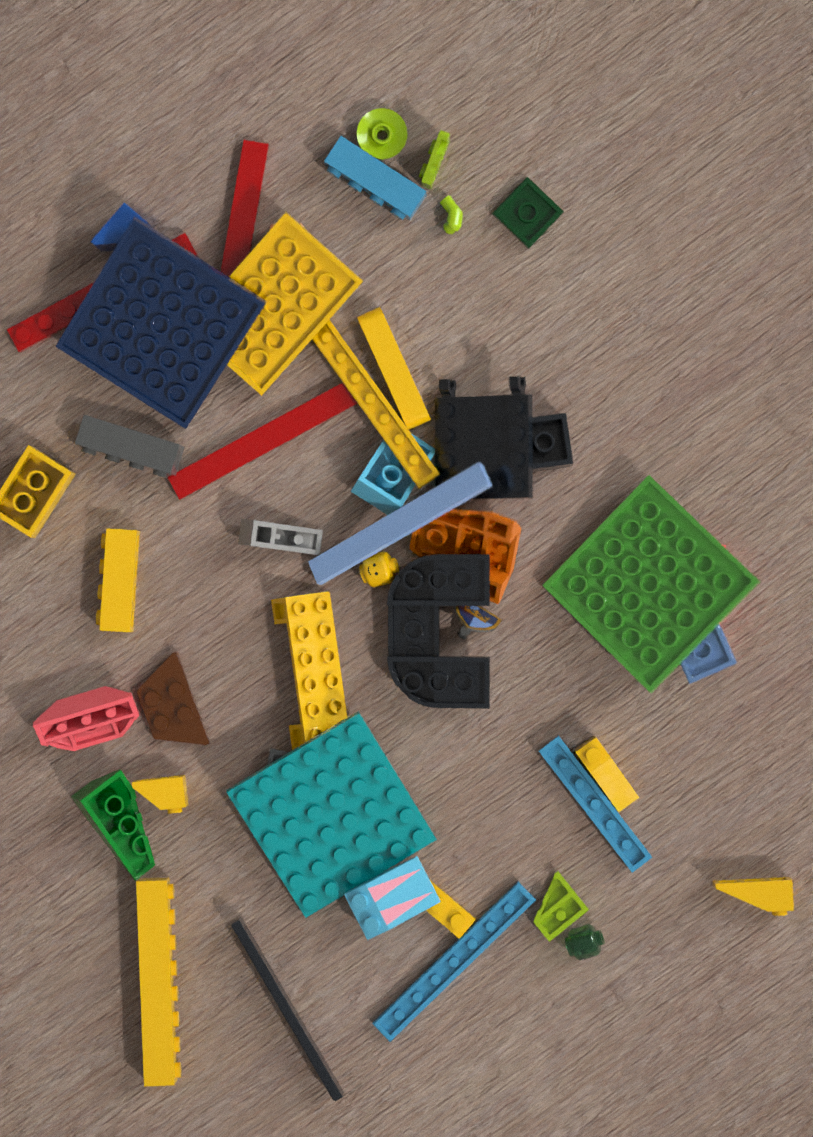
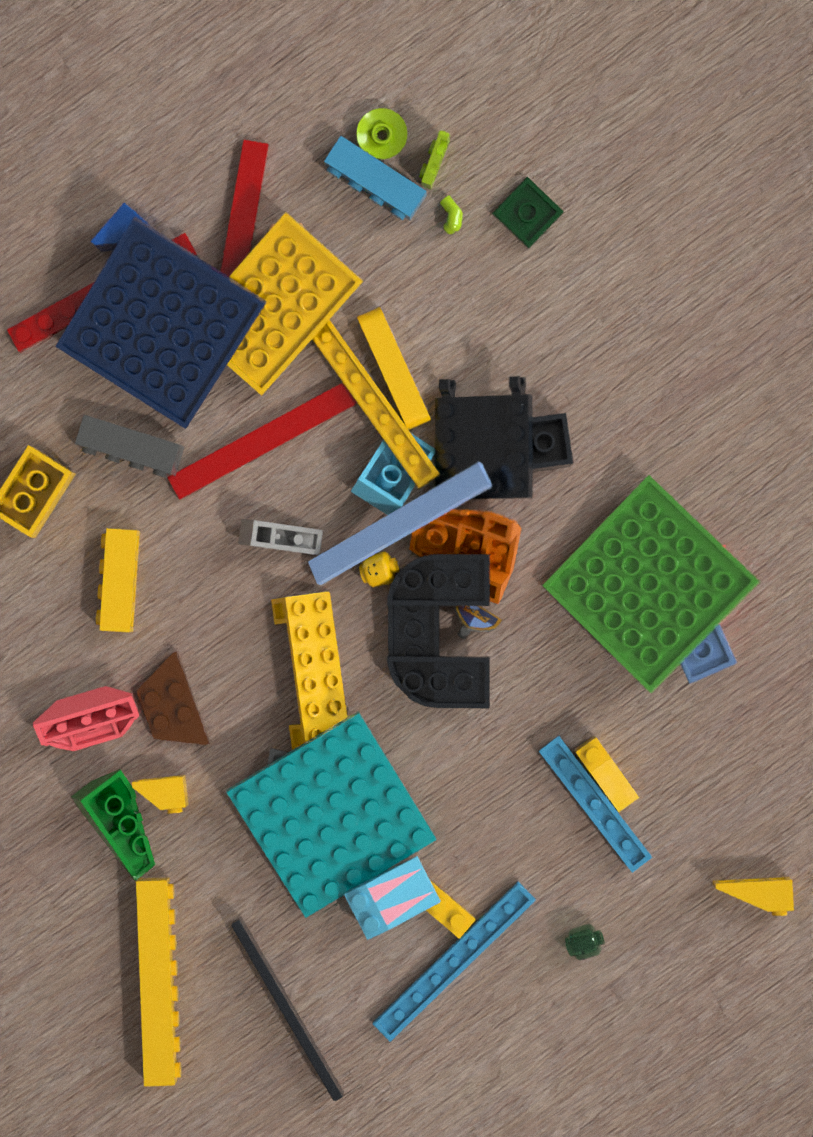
(559, 908): lime wing -> none

